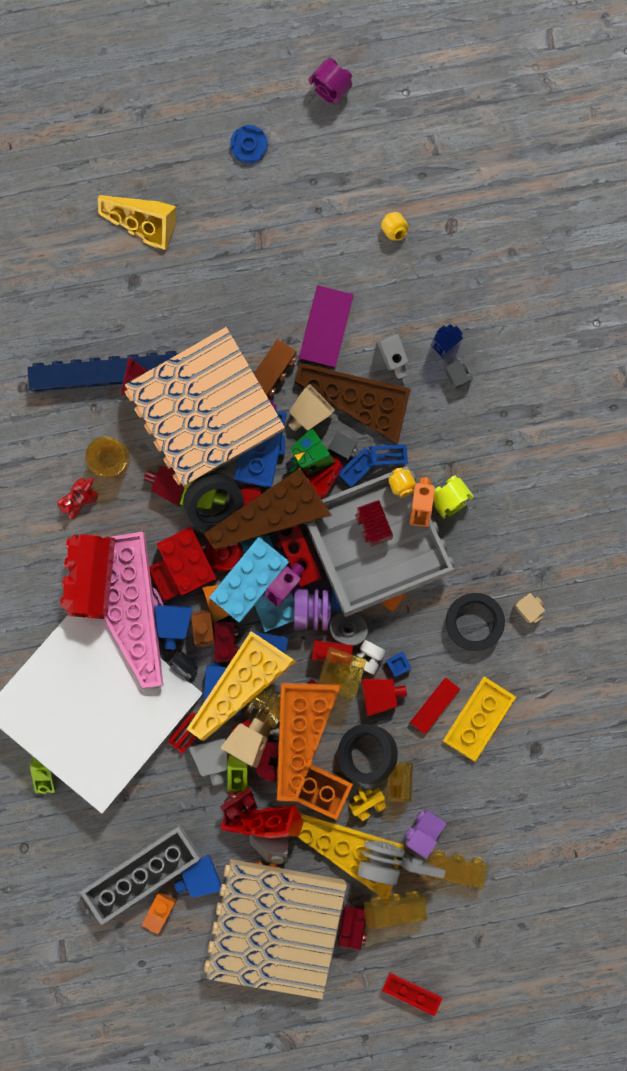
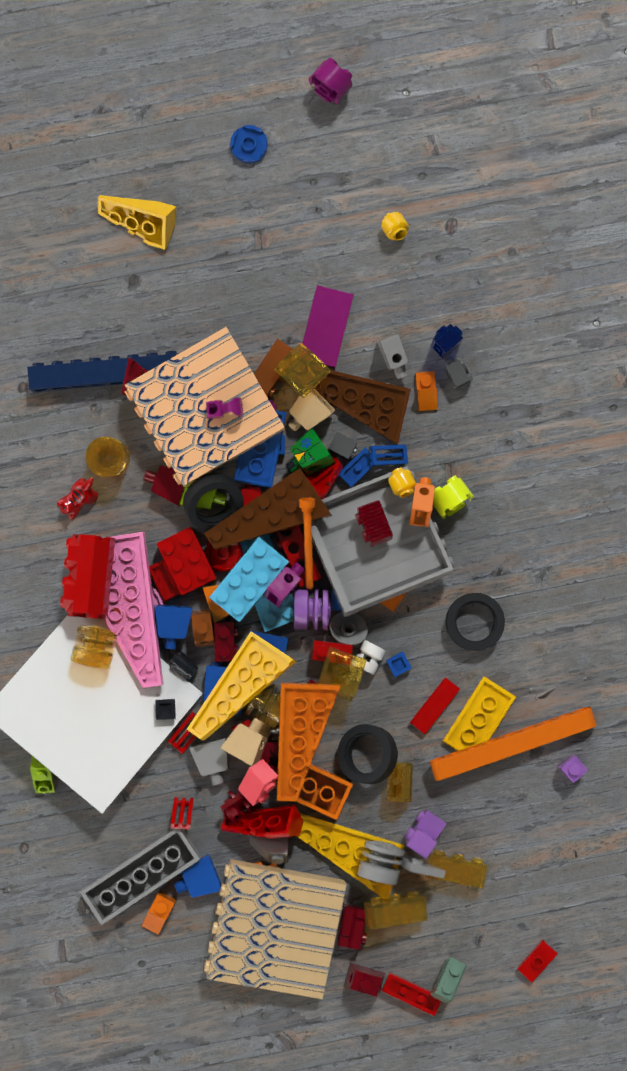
(94, 643): none -> clear yellow wheel
(165, 709): none -> black plate
(182, 803): none -> red tile
(217, 409): none -> magenta leg
(237, 774): lime slope -> none
(258, 783): none -> coral brick
(301, 370): none -> clear yellow slope
(307, 506): none -> orange piece
(364, 979): none -> dark red torso
(366, 800): yellow hips -> none
(381, 694): red torso -> none
(426, 391): none -> orange slope
(448, 980): none -> sand green brick
(512, 743): none -> orange beam
(530, 608): tan brick -> none
(537, 961): none -> red plate
(572, 768): none -> medium lavender brick

